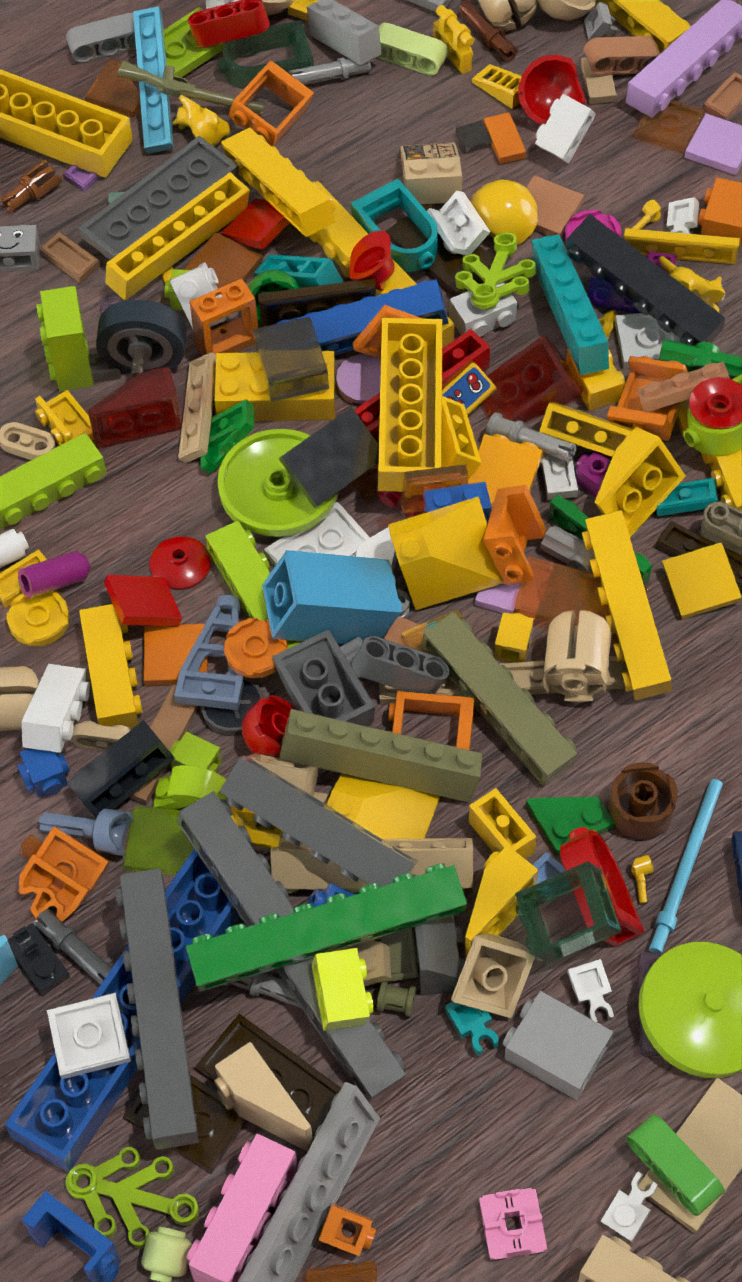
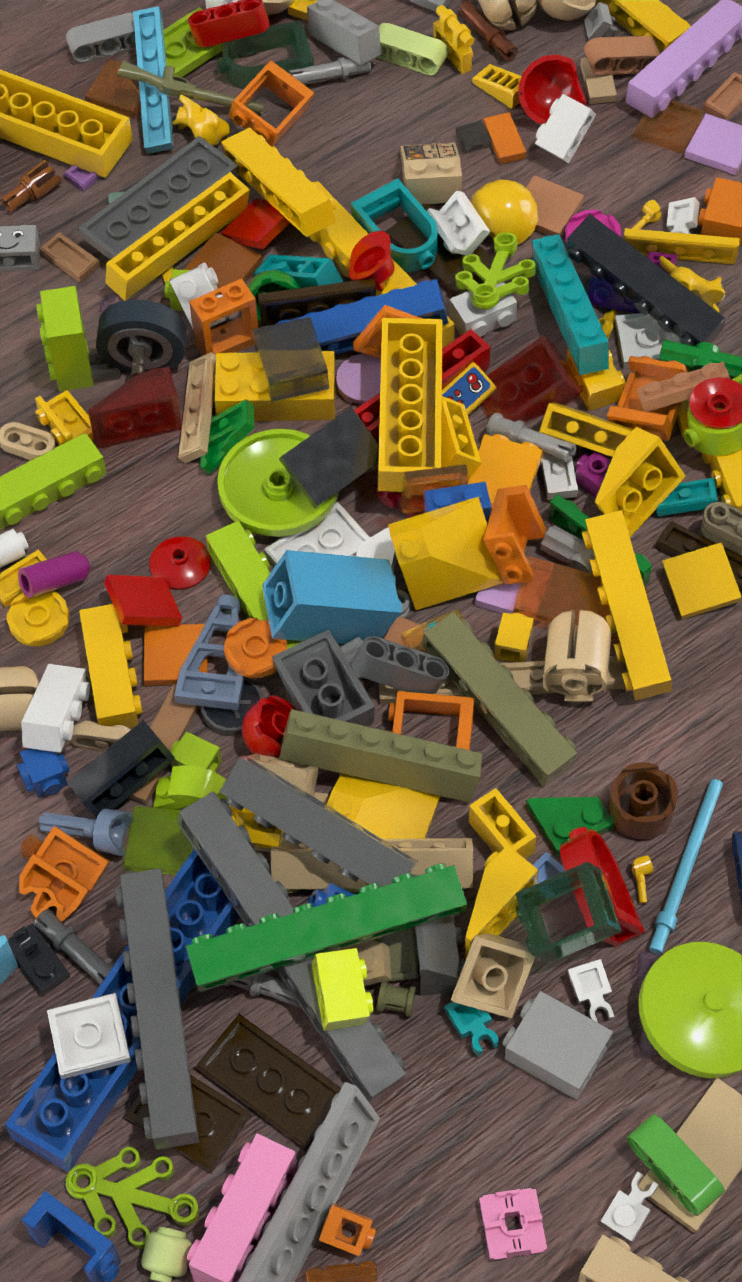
(259, 1097): tan slope -> none

